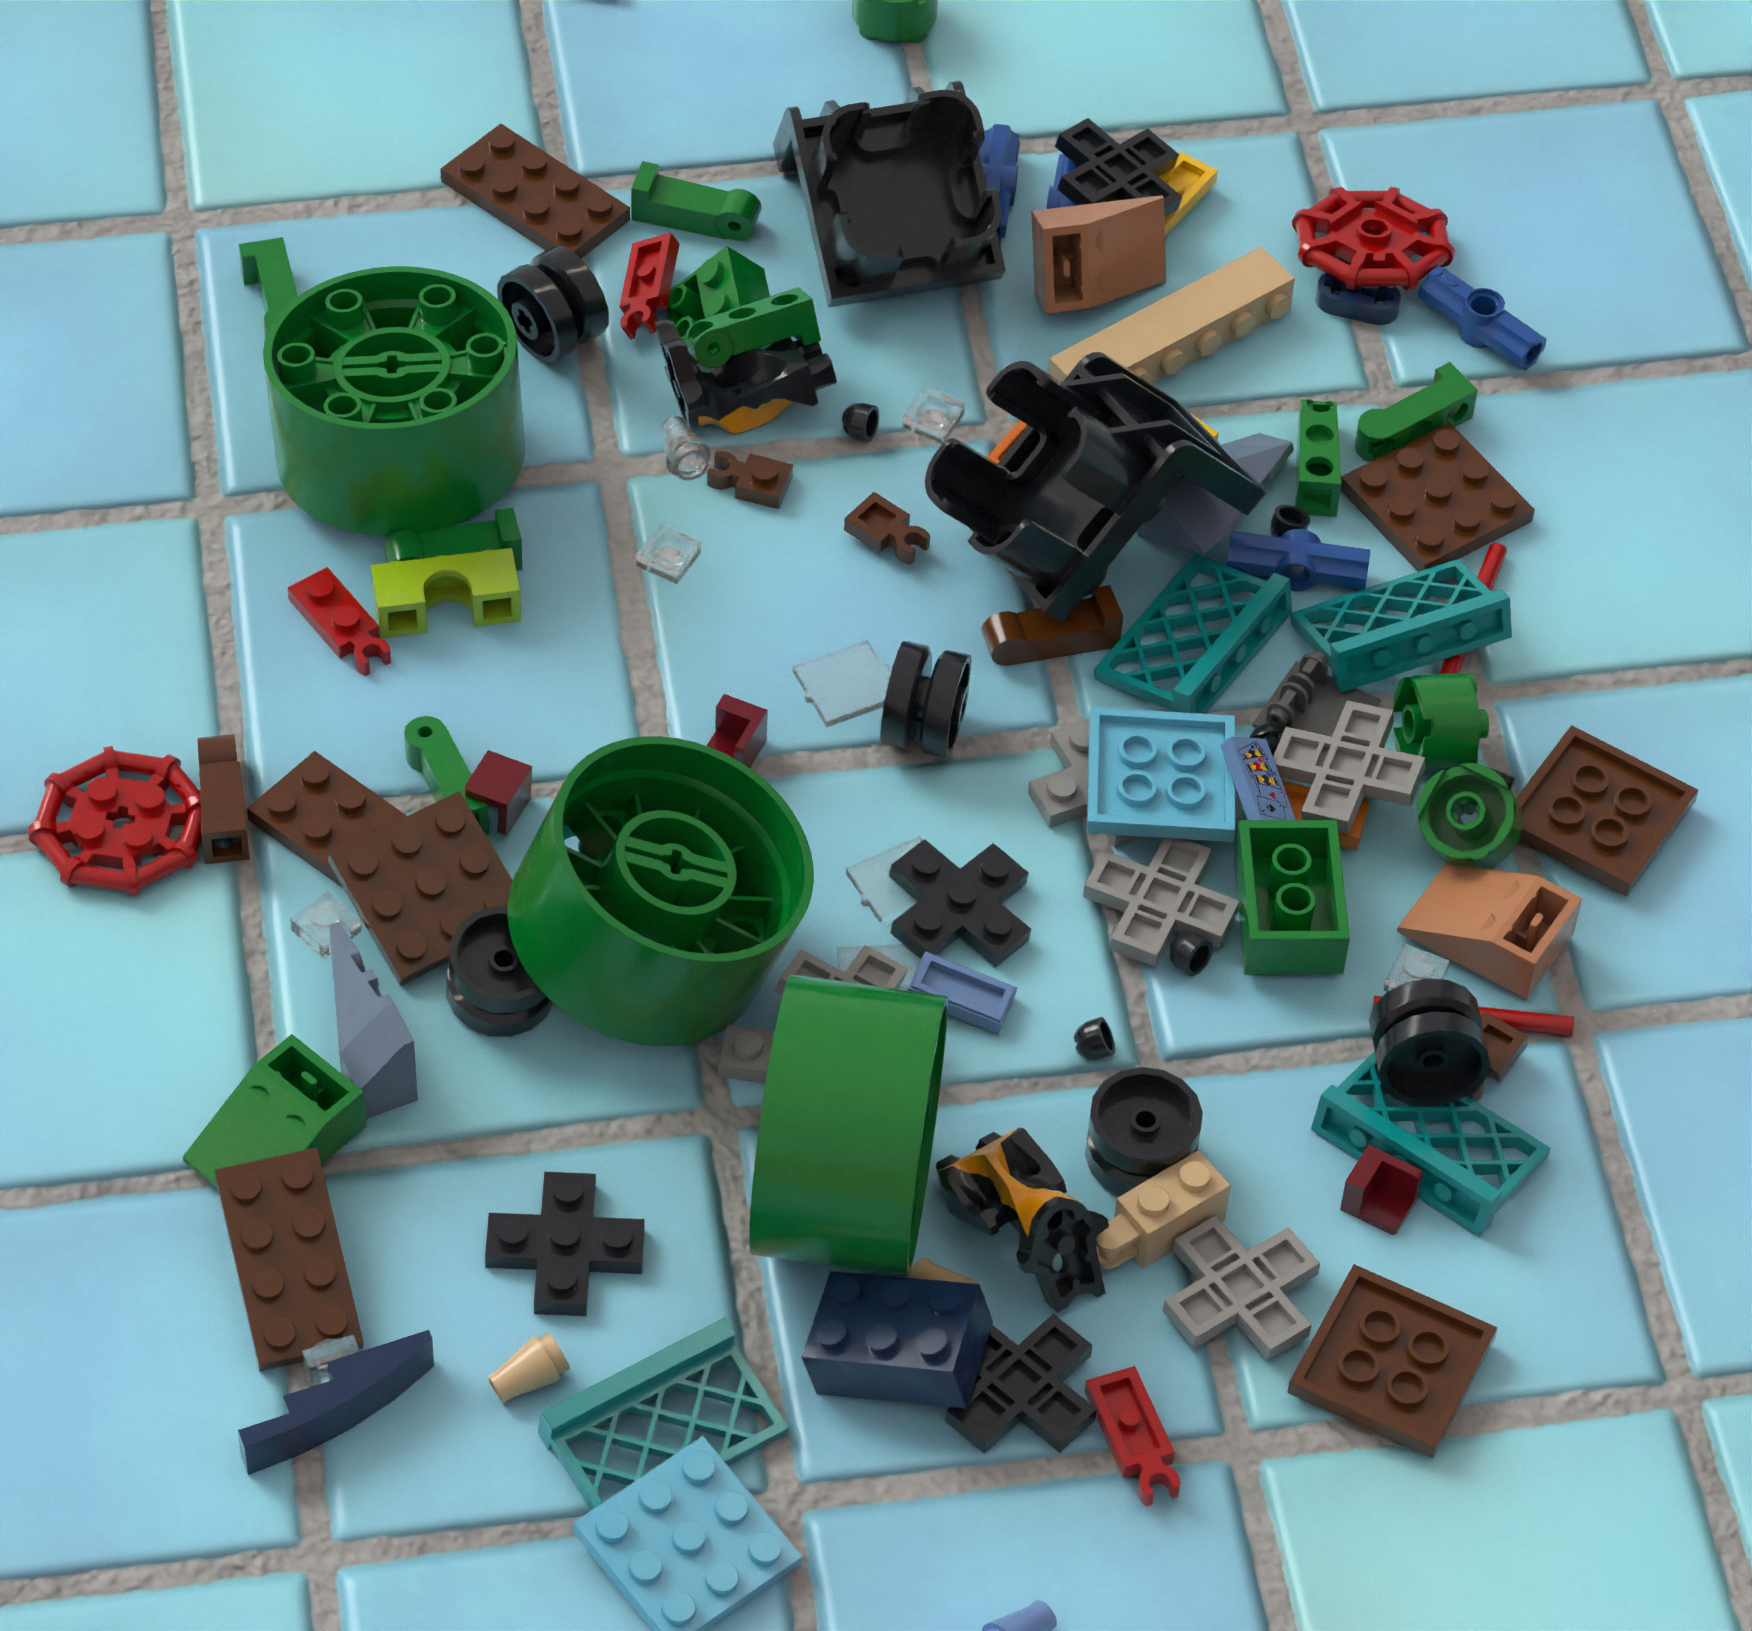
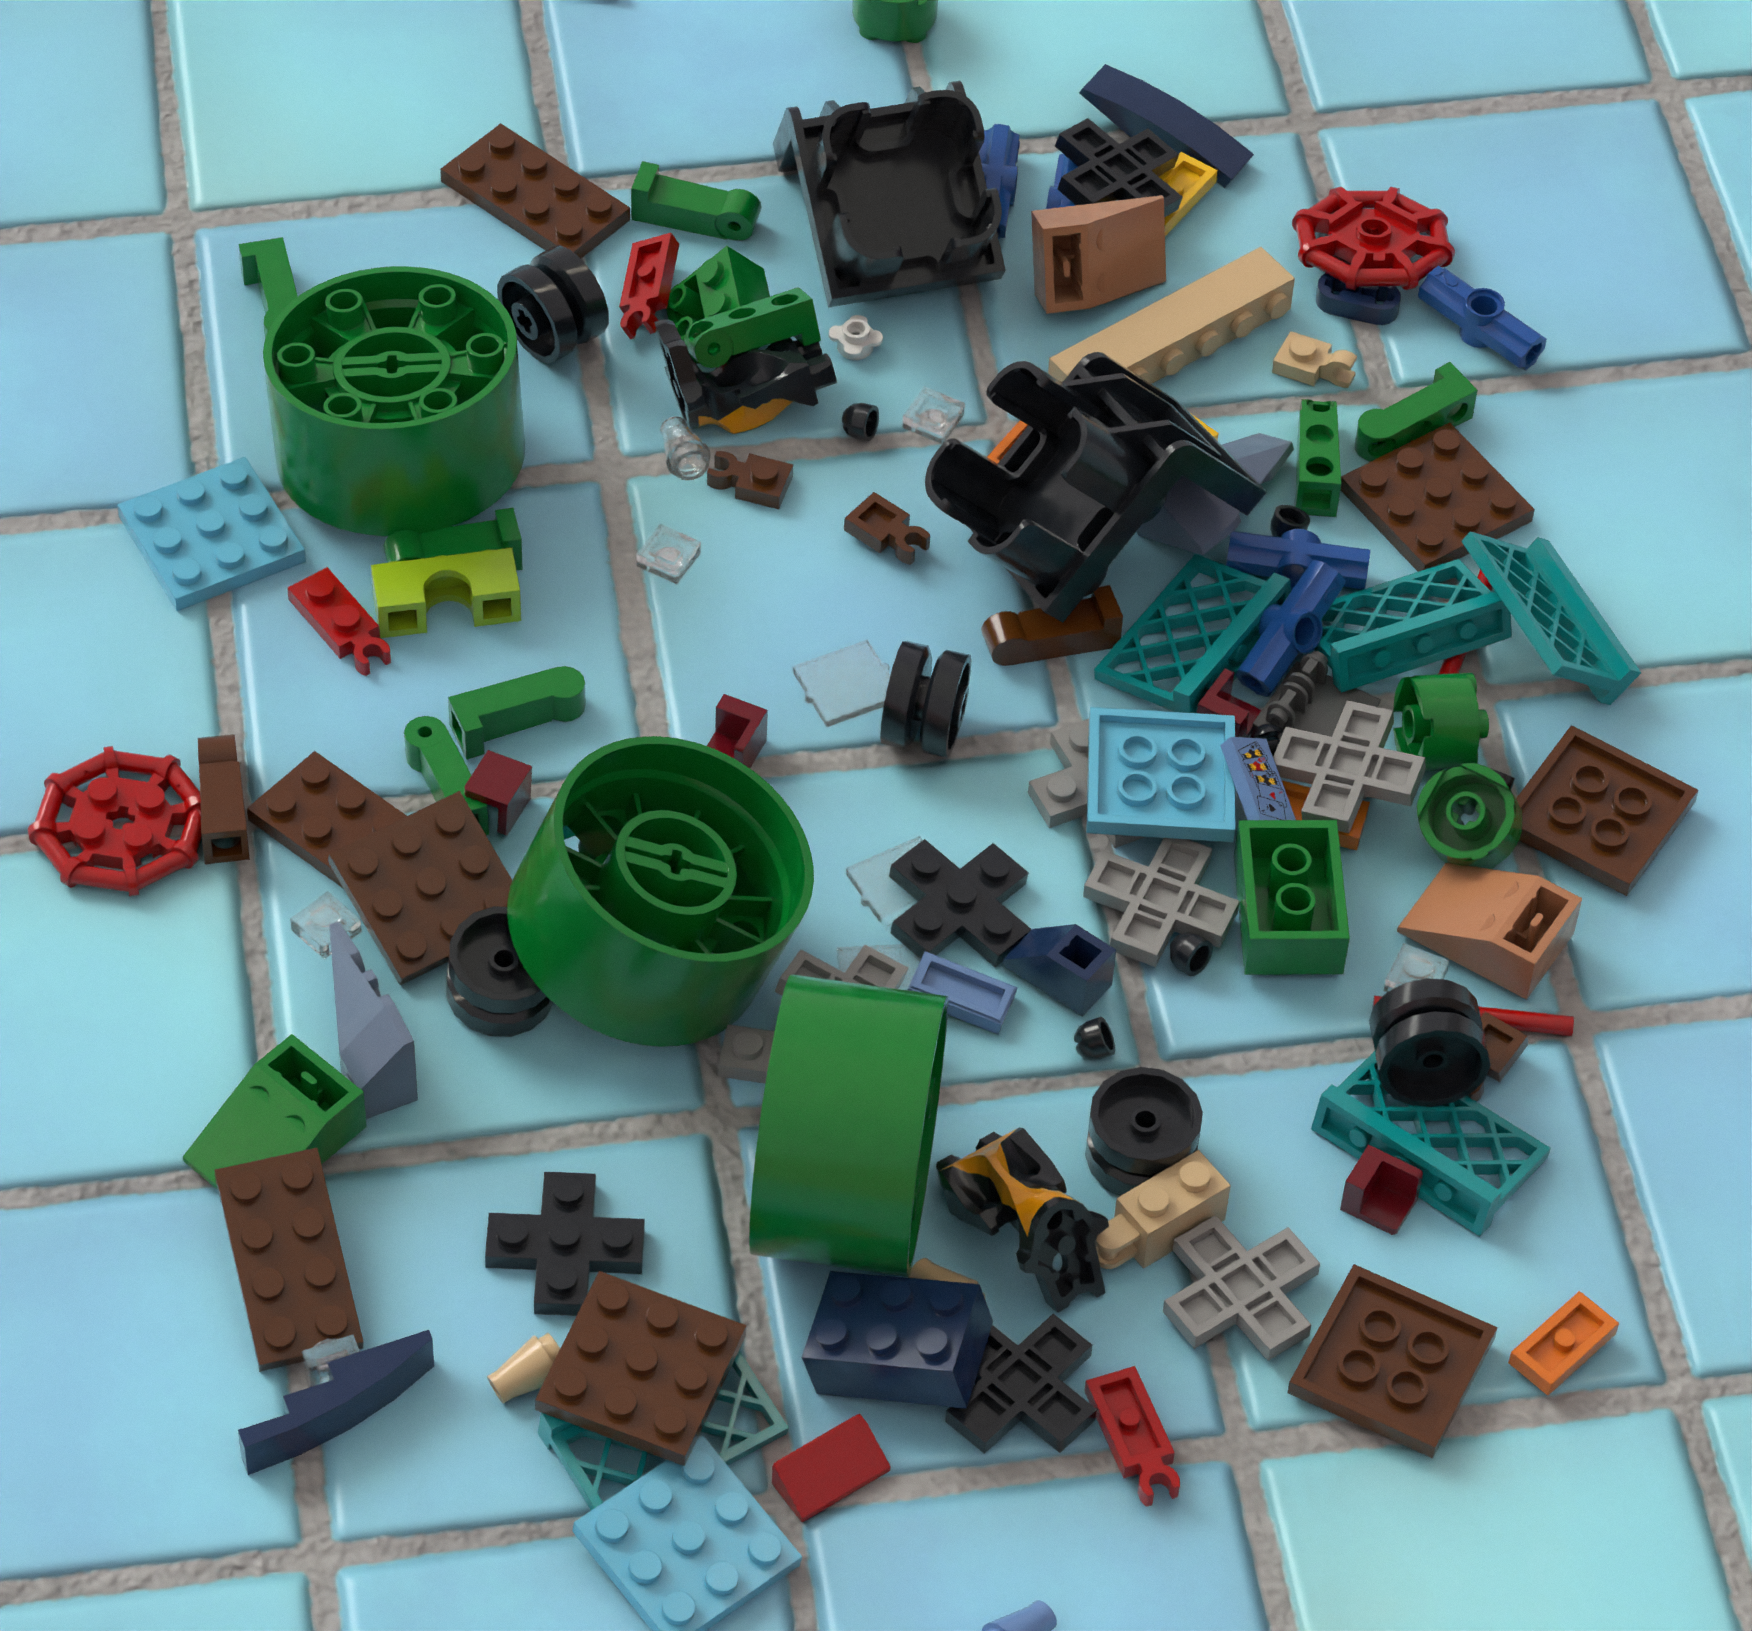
(211, 533): none -> medium azure plate
(515, 706): none -> green leg
(641, 1368): none -> reddish brown plate
(829, 1468): none -> red slope
(855, 338): none -> white plate
(1065, 964): none -> dark blue slope
(1139, 106): none -> dark blue slope
(1221, 702): none -> dark red panel
(1290, 628): none -> blue piece
(1311, 359): none -> tan plate
(1555, 614): none -> teal fence
(1563, 1343): none -> orange plate

